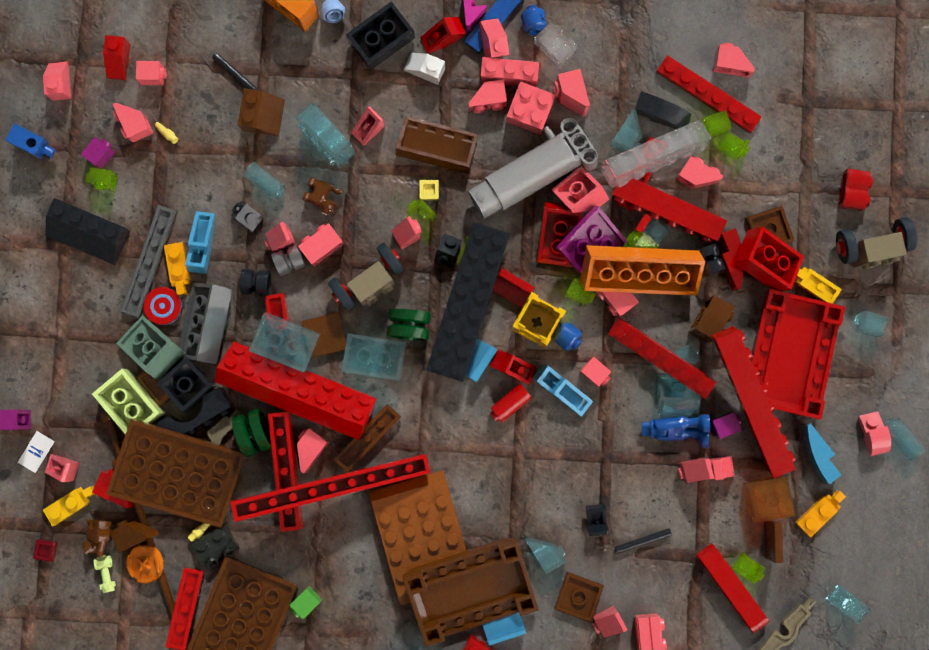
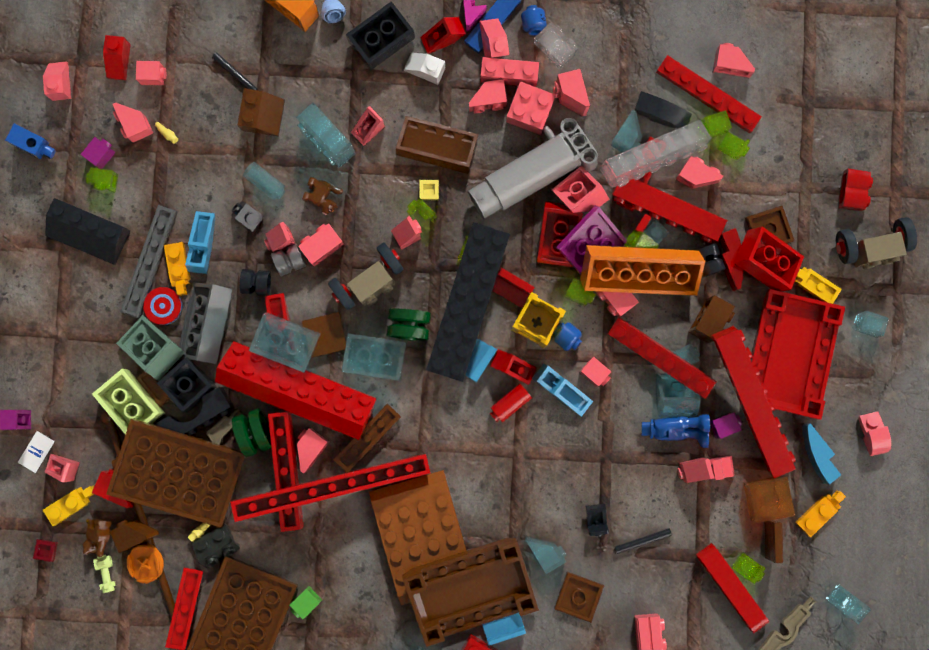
(447, 250): black bracket -> none
(609, 622): coral slope -> none
(904, 438): clear light blue brick -> none

